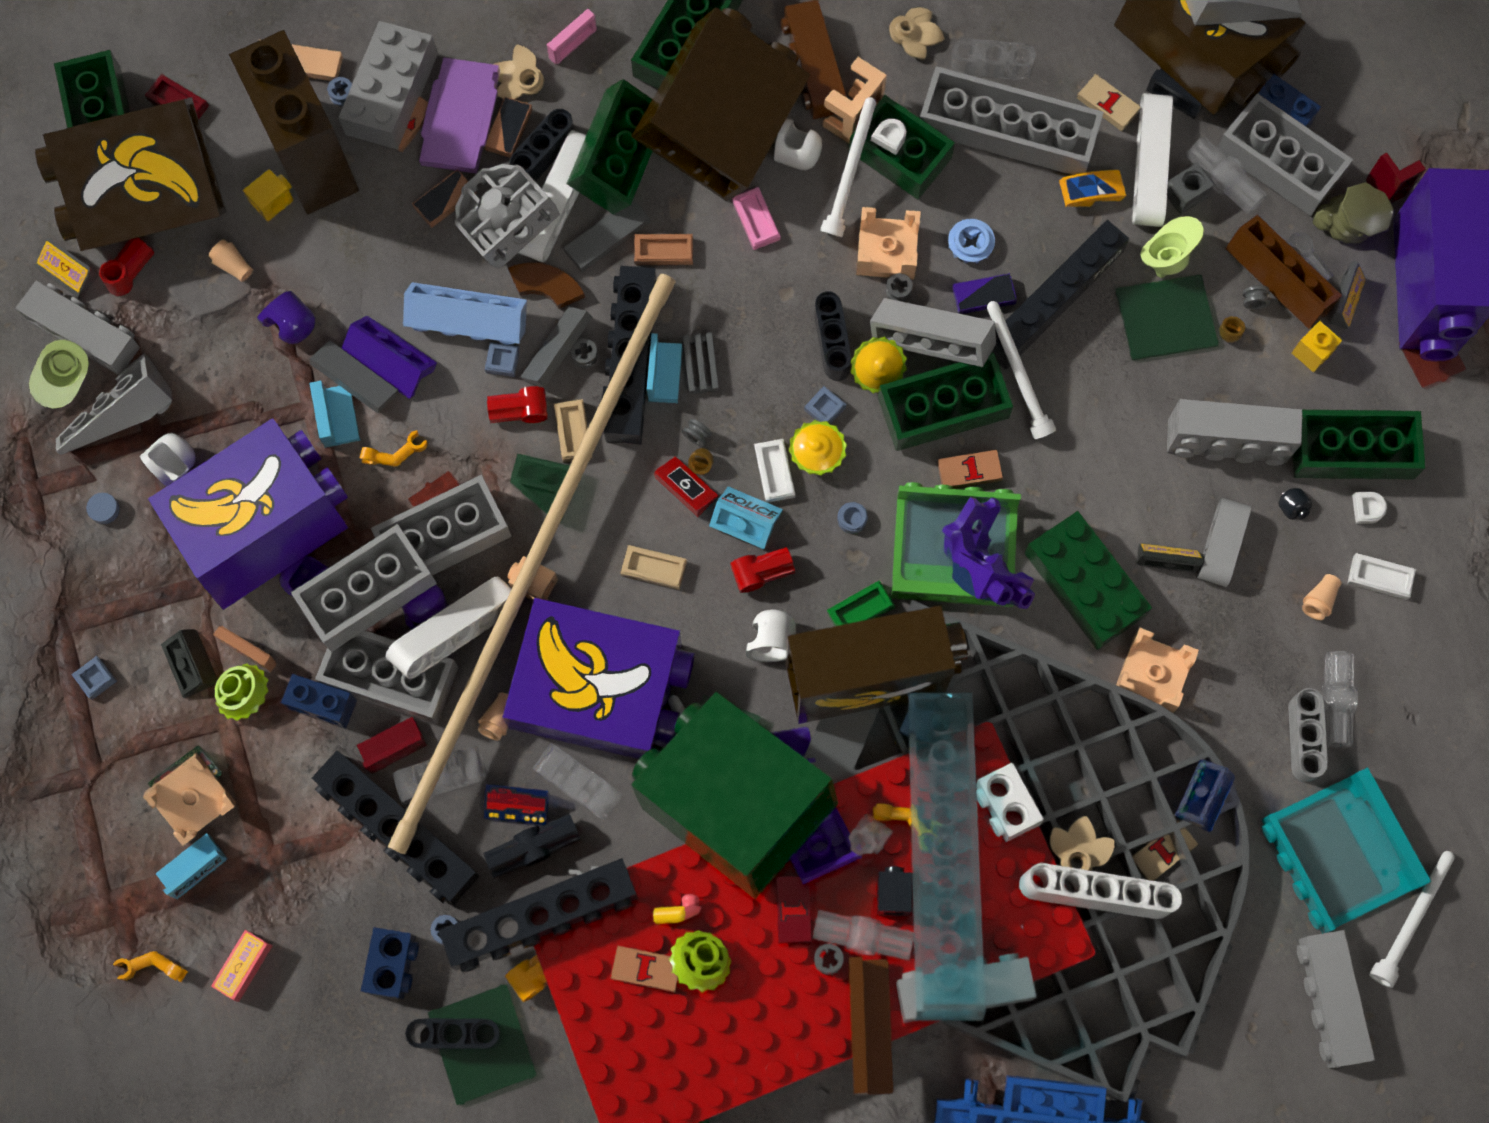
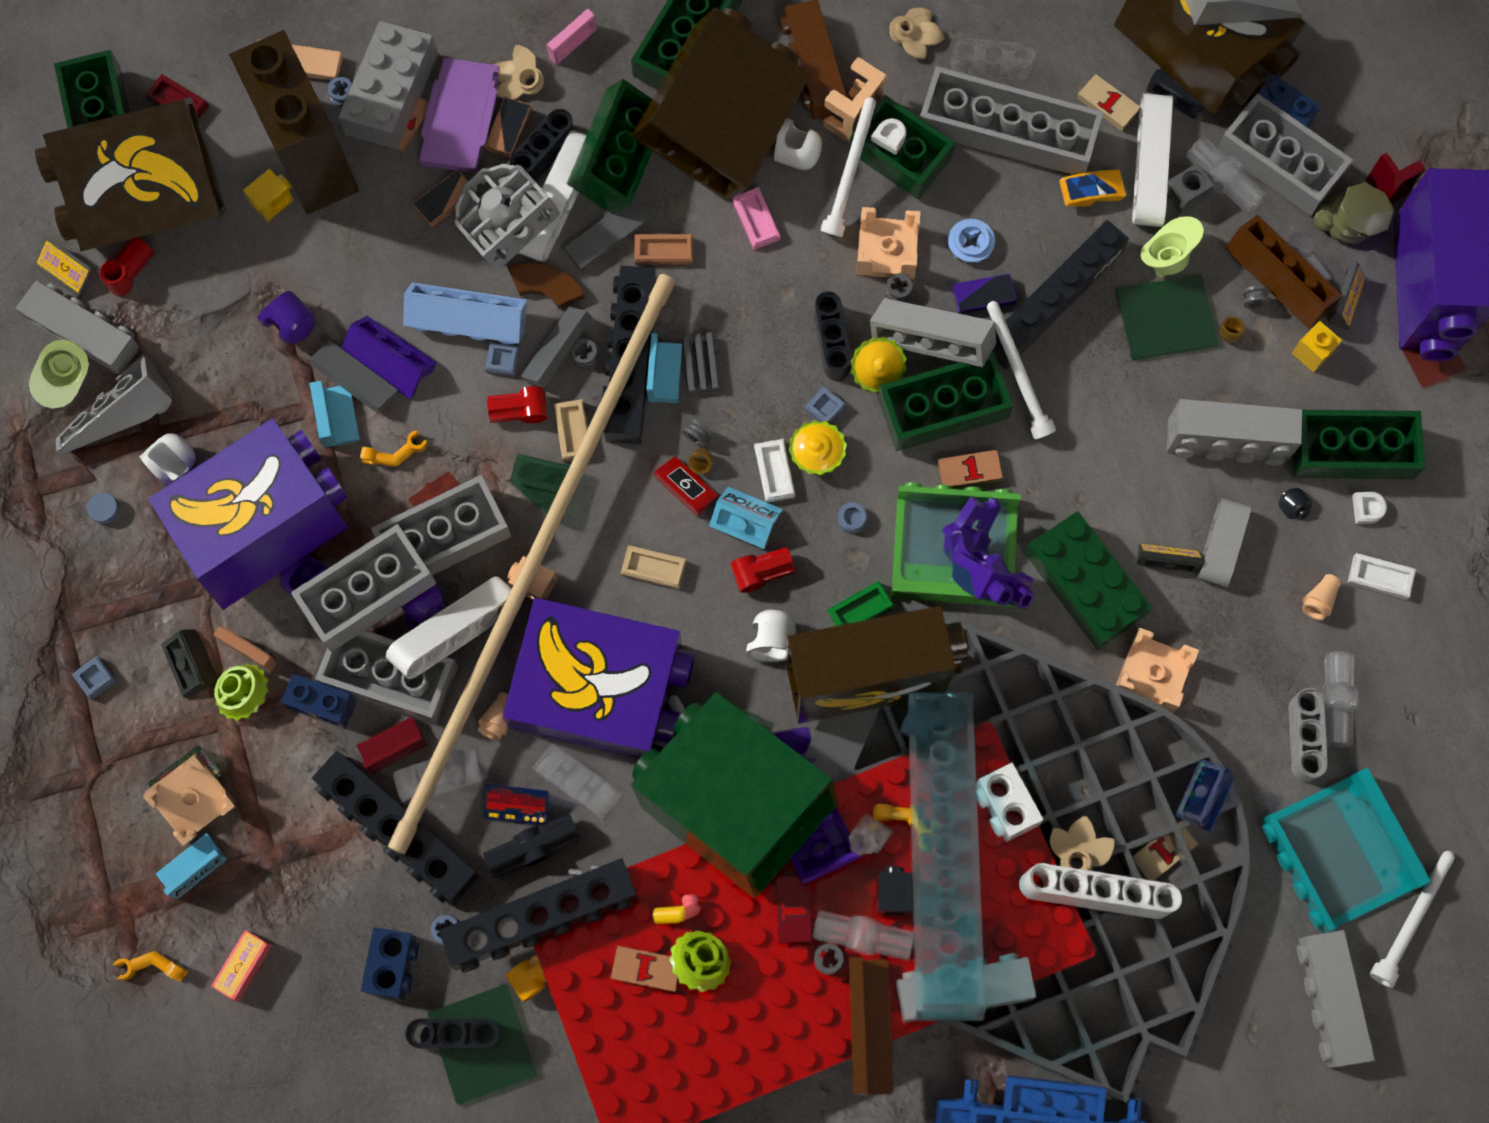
(230, 260): light nougat cone -> none

